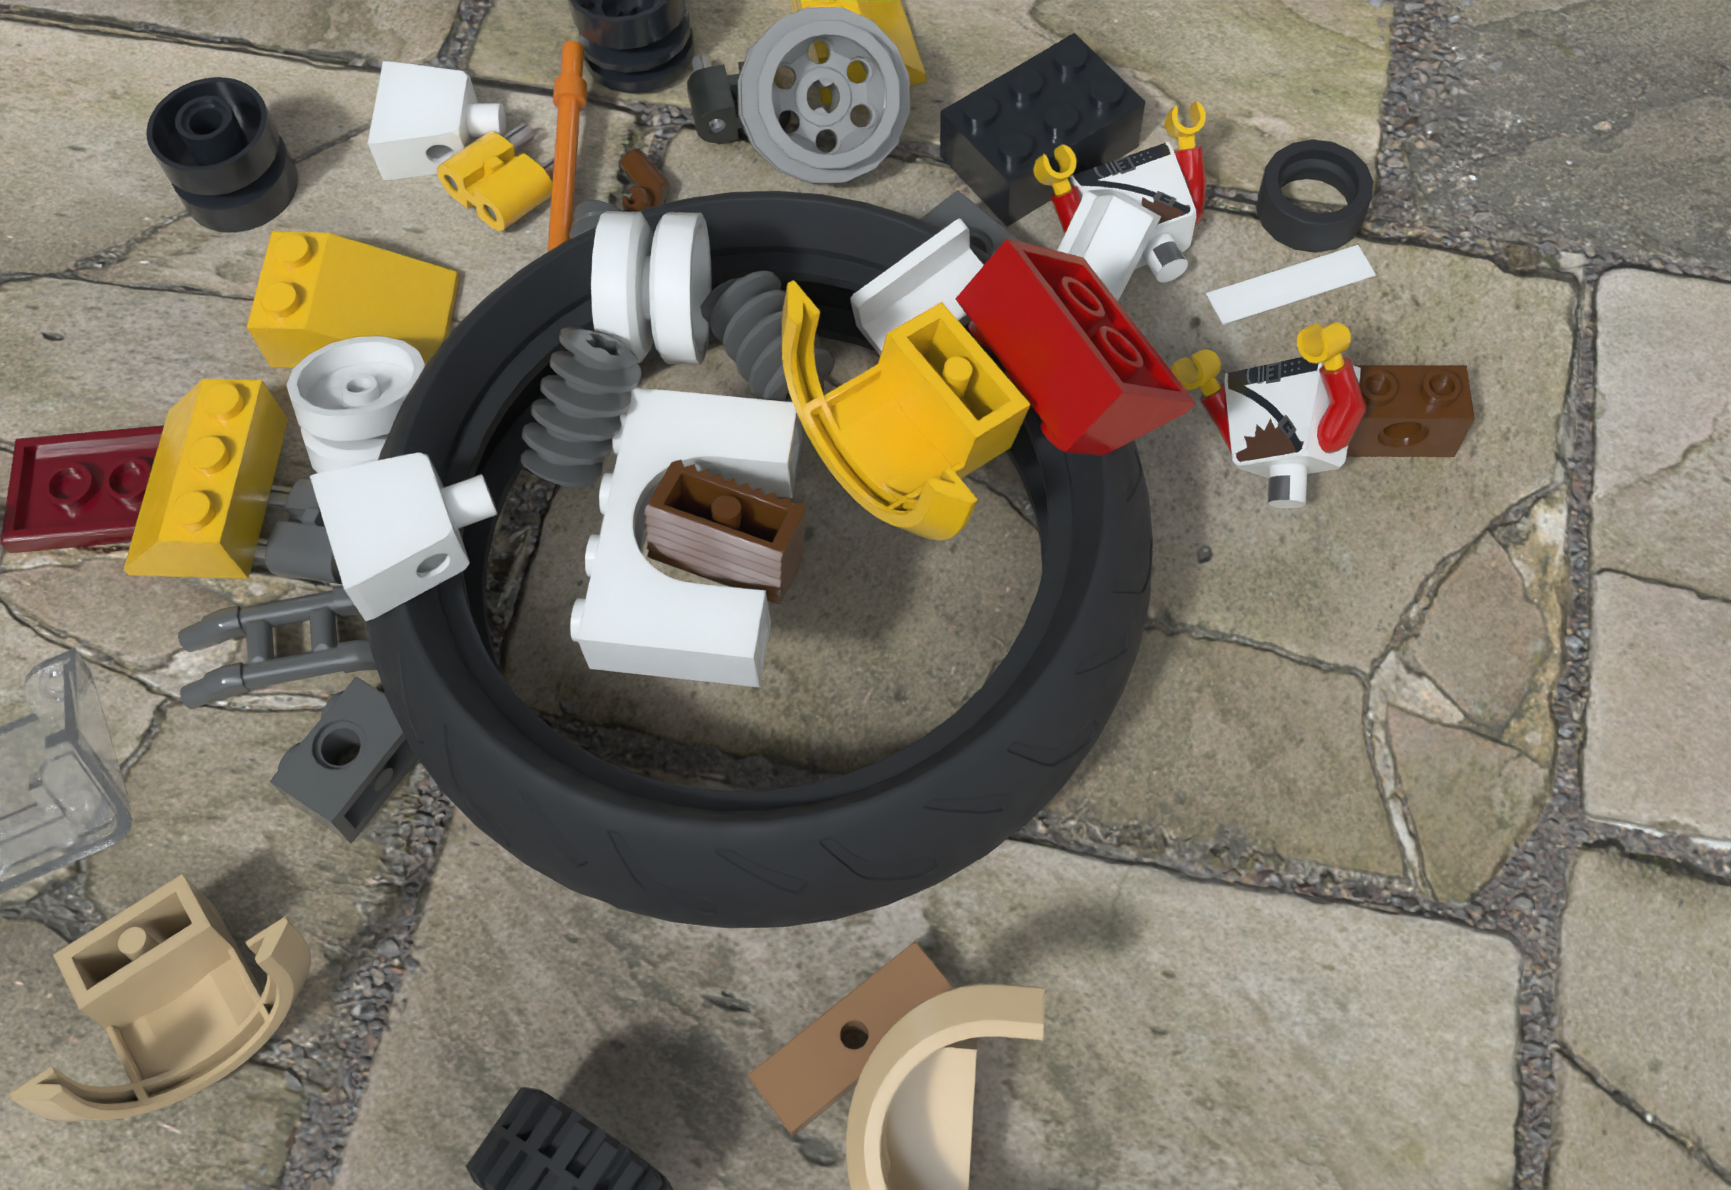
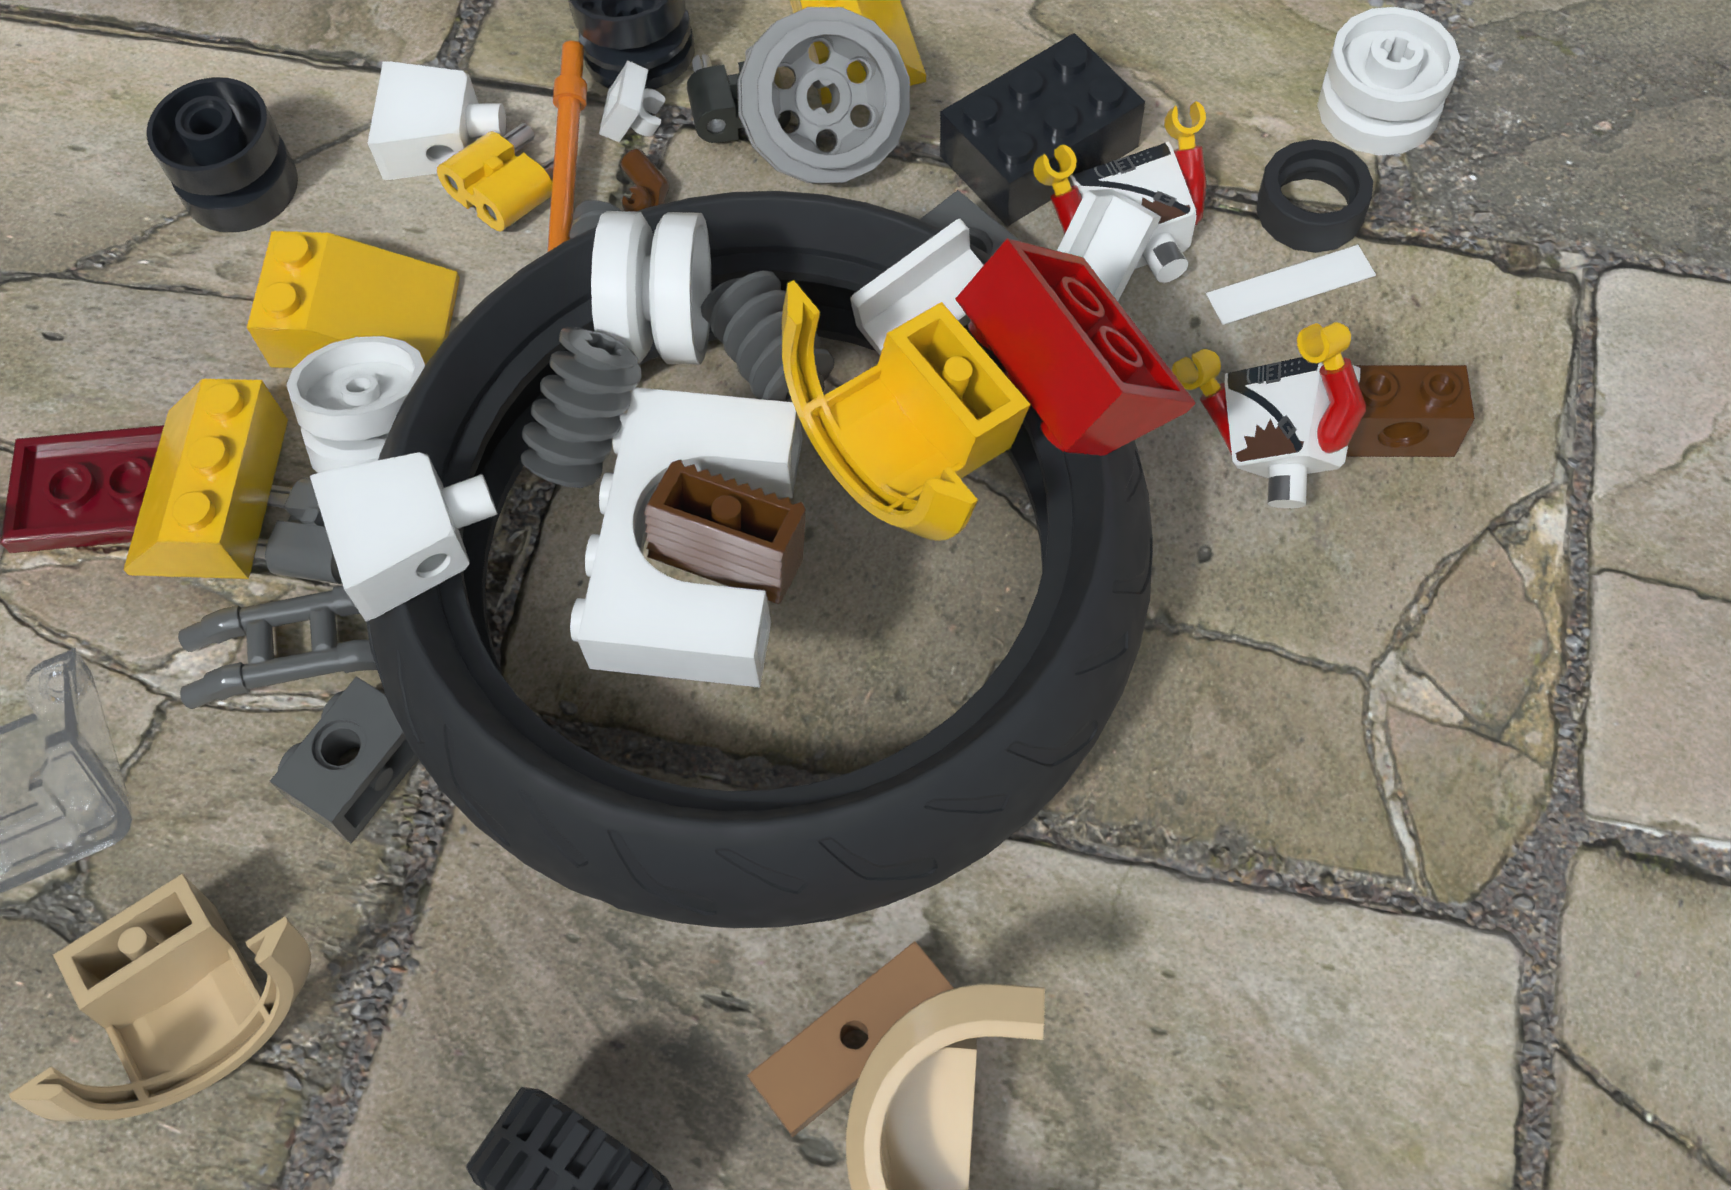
(627, 105): none -> white tile
(1387, 80): none -> white wheel

